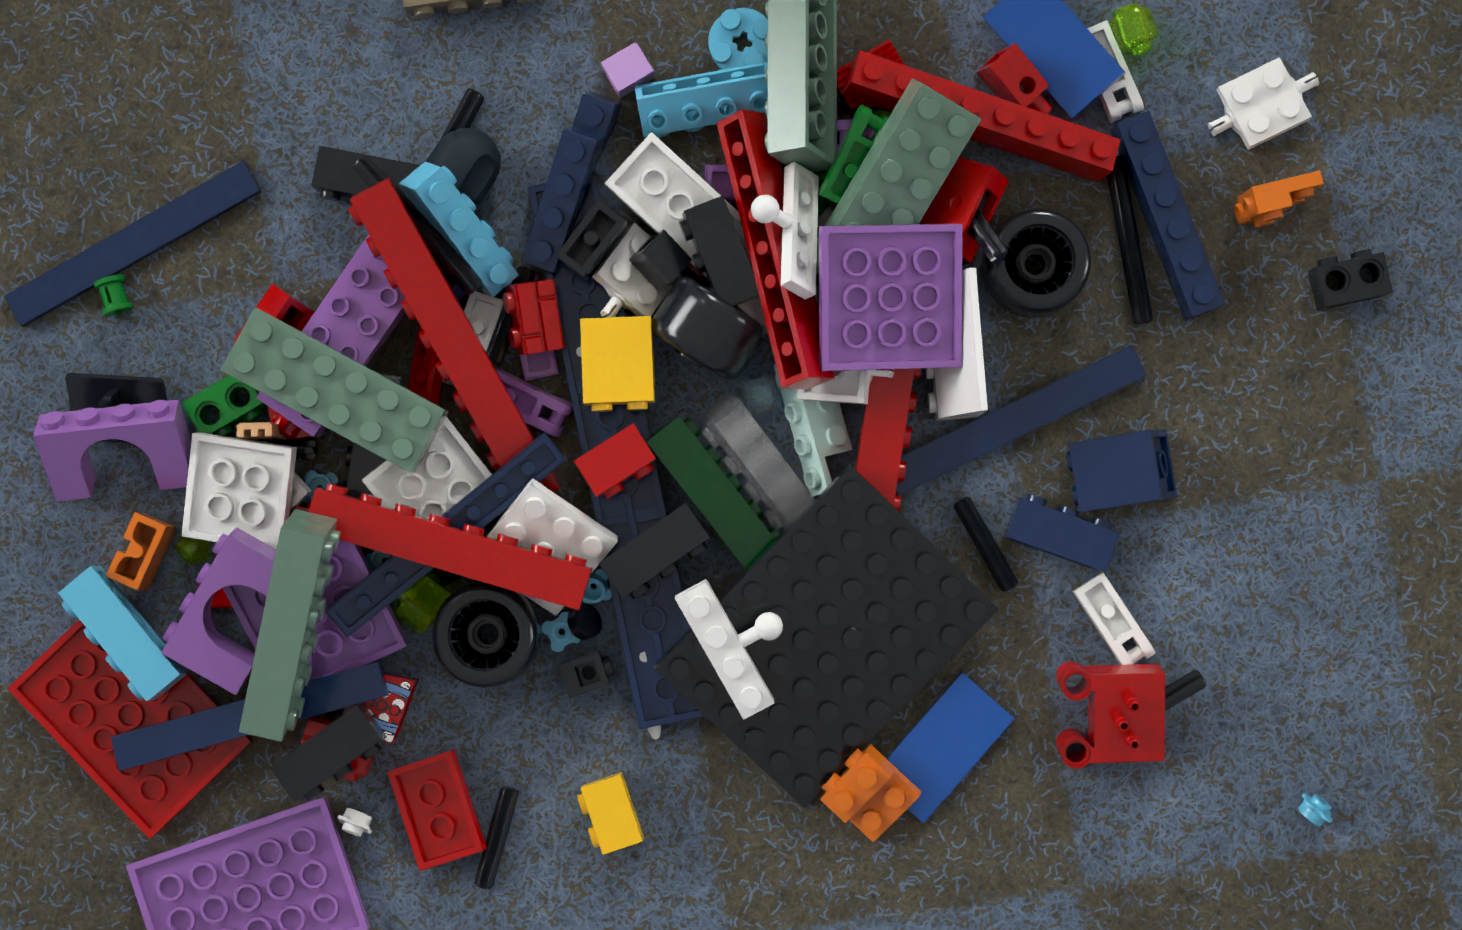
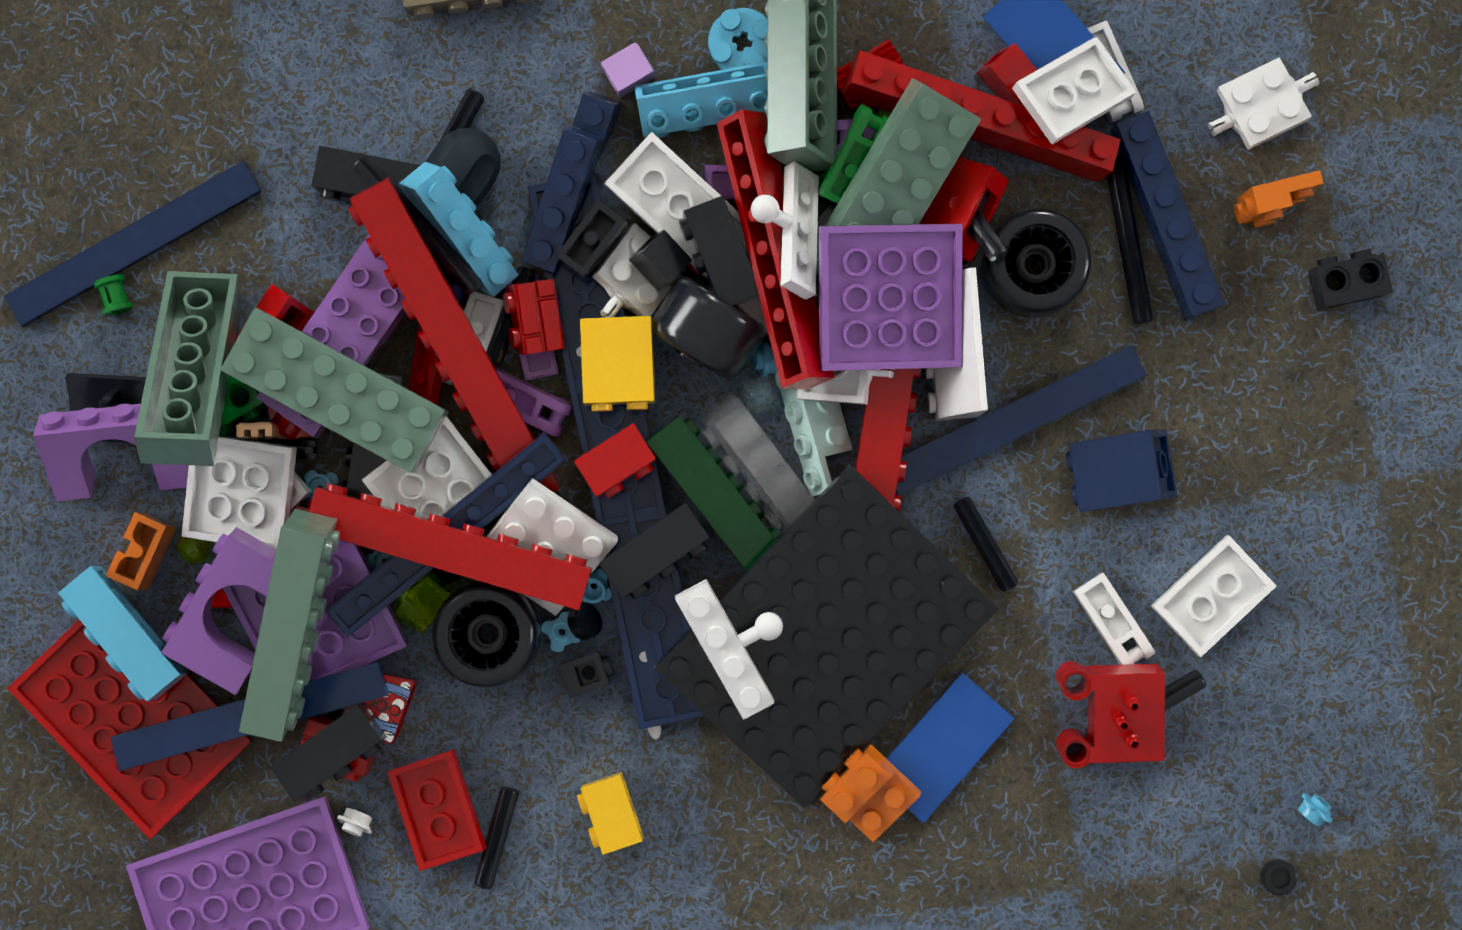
(184, 379): none -> sand green brick
(764, 360): none -> medium azure plate
(1062, 533): dark blue brick -> none
(1074, 90): none -> white plate
(1134, 29): clear neon green head -> none
(1213, 596): none -> white plate
(1278, 877): none -> black tile

